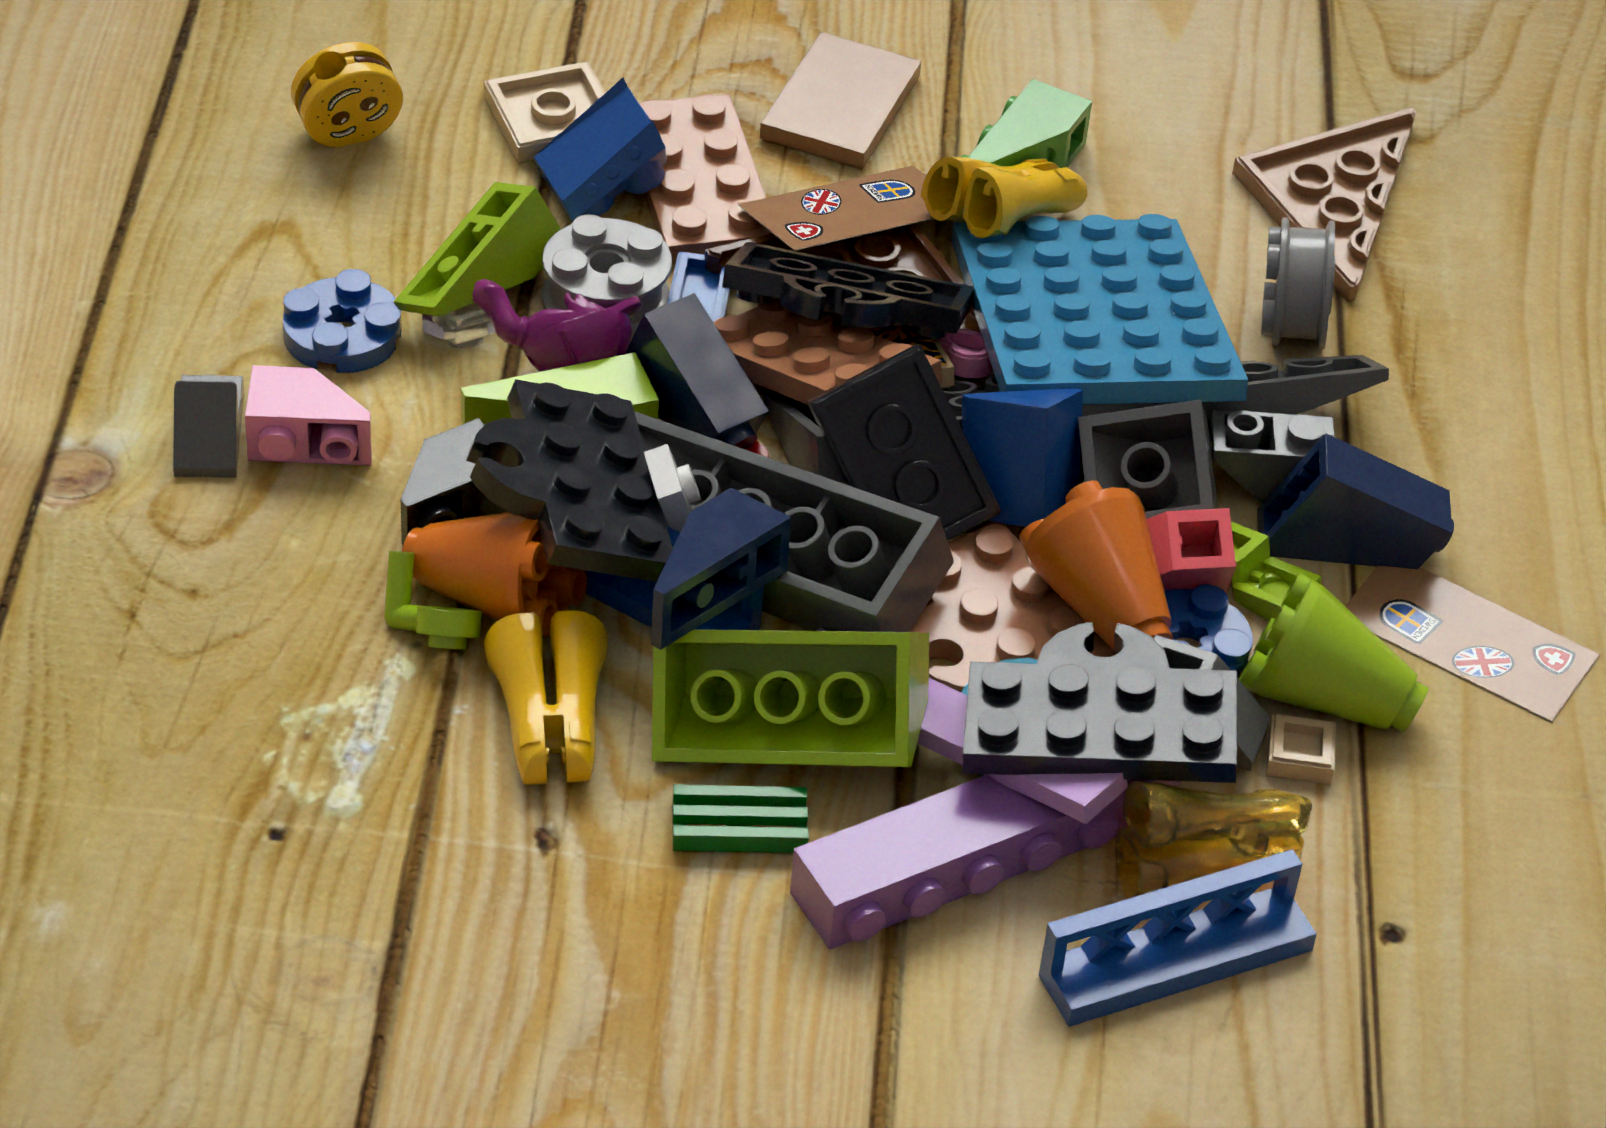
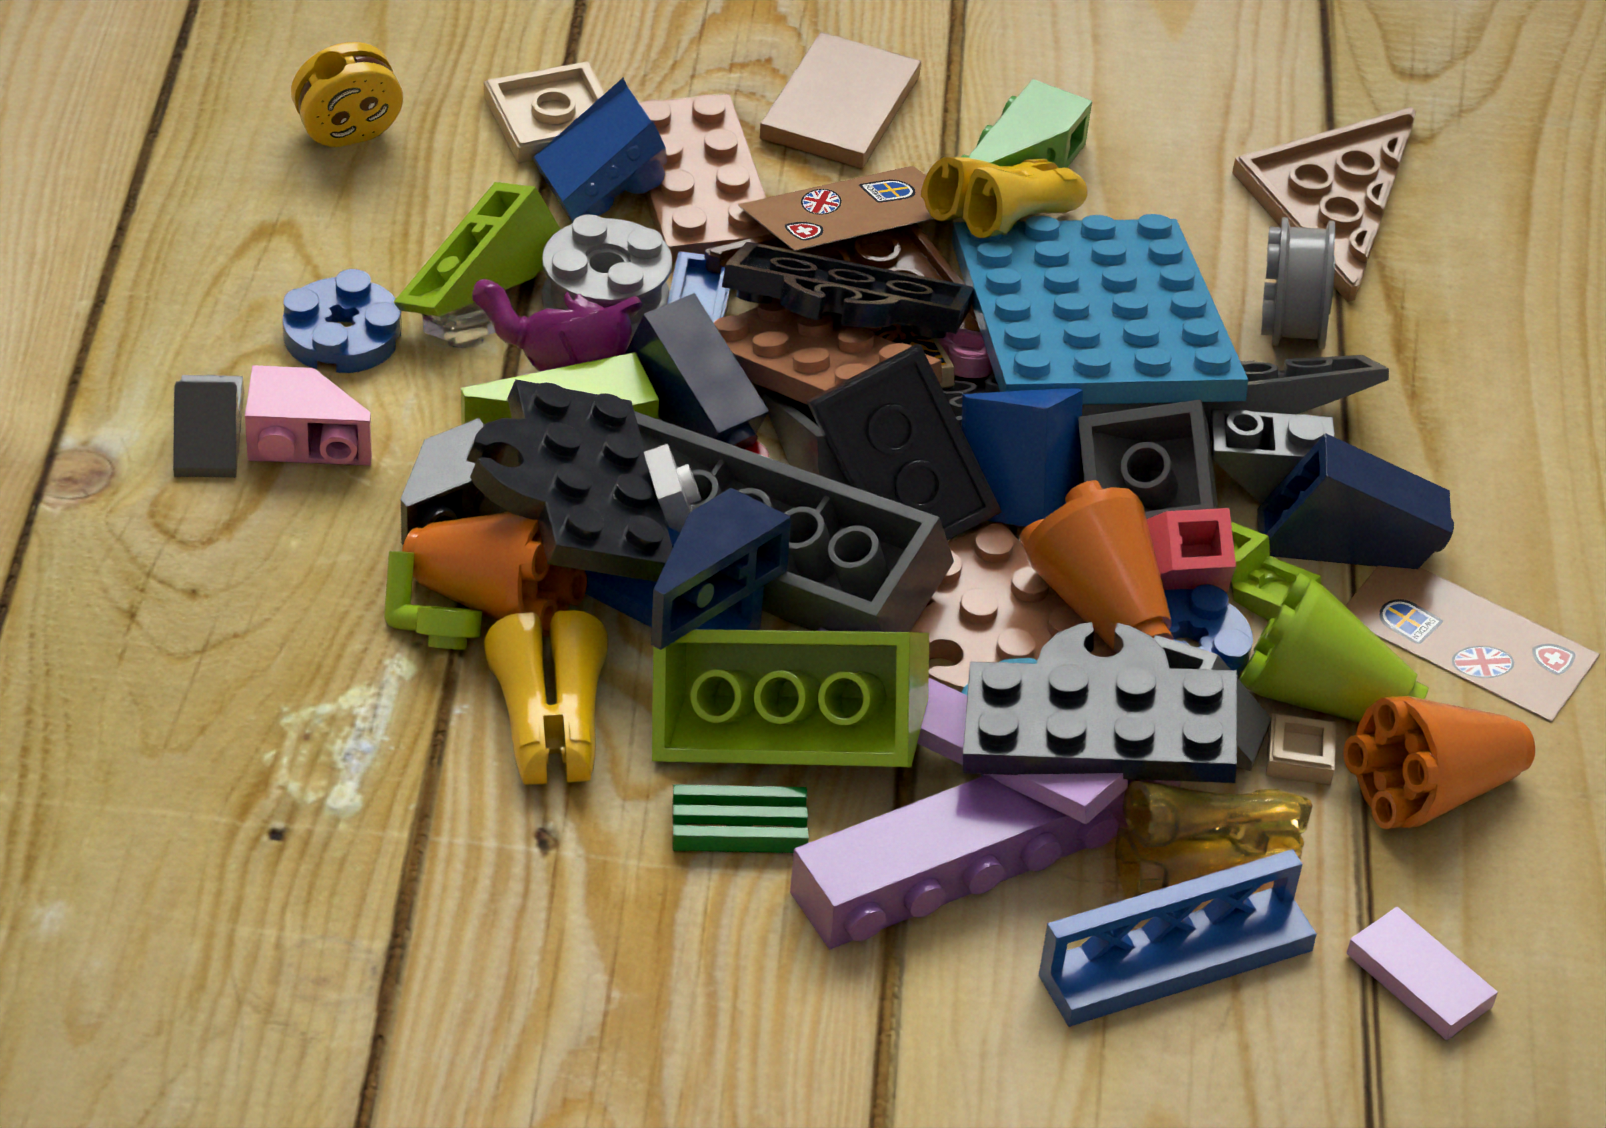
(1422, 973): none -> tile
(1432, 757): none -> orange cone

